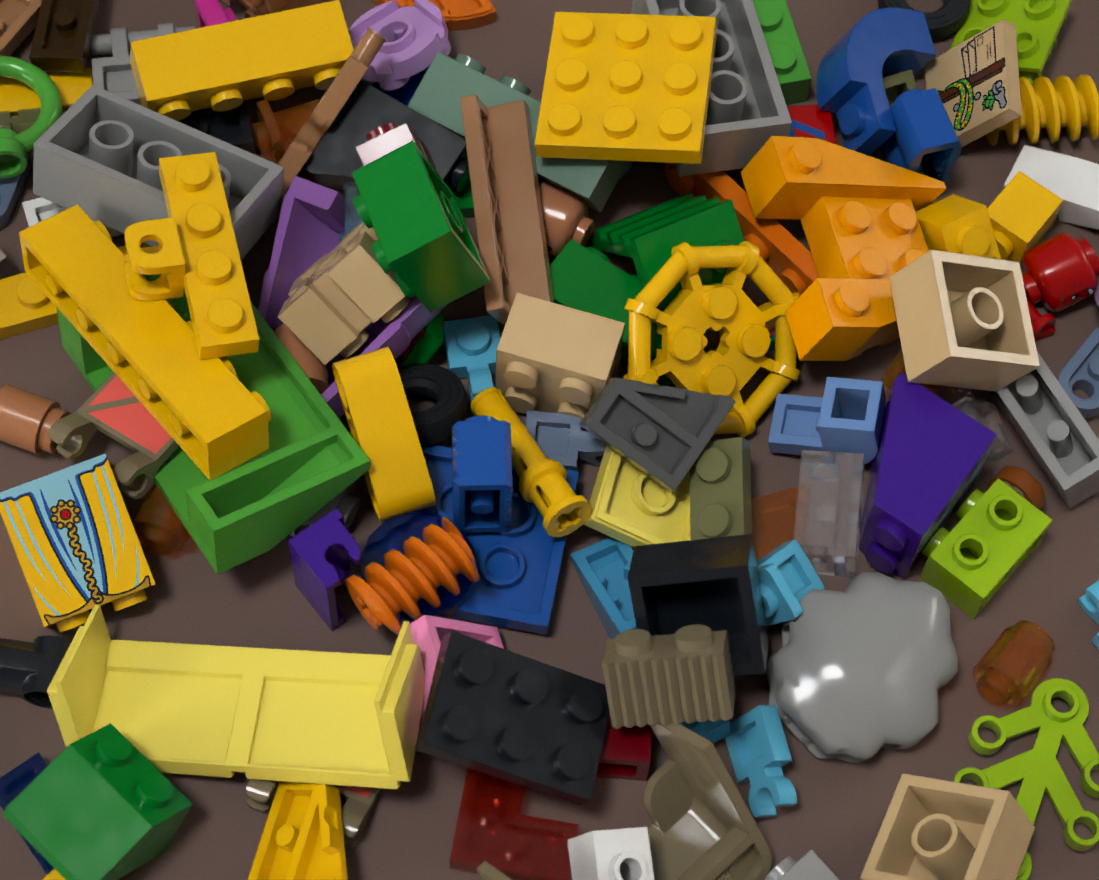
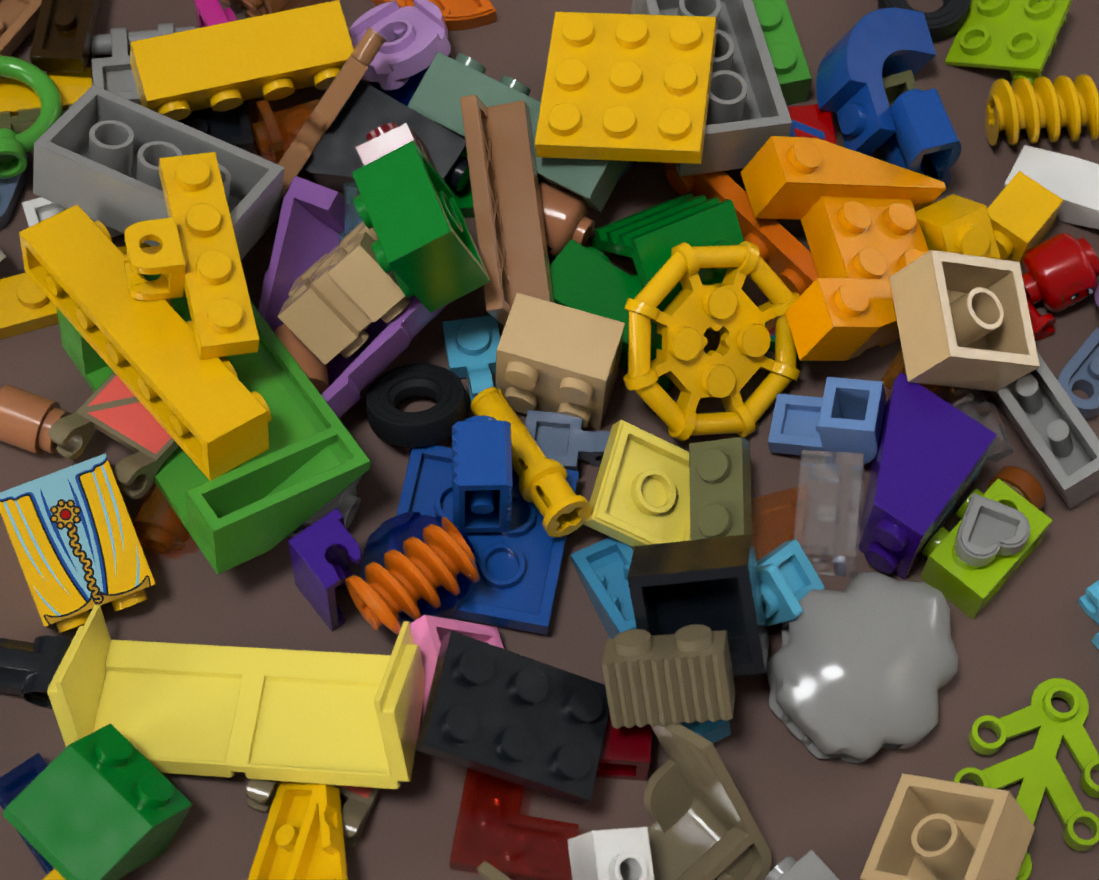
(385, 432): yellow beam -> none
(425, 343): green tile -> none
(656, 426): dark grey wing -> none
(757, 754): medium azure plate -> none
(979, 82): tan tile -> none
(990, 530): none -> light grey tile
(1014, 663): clear orange brick -> none

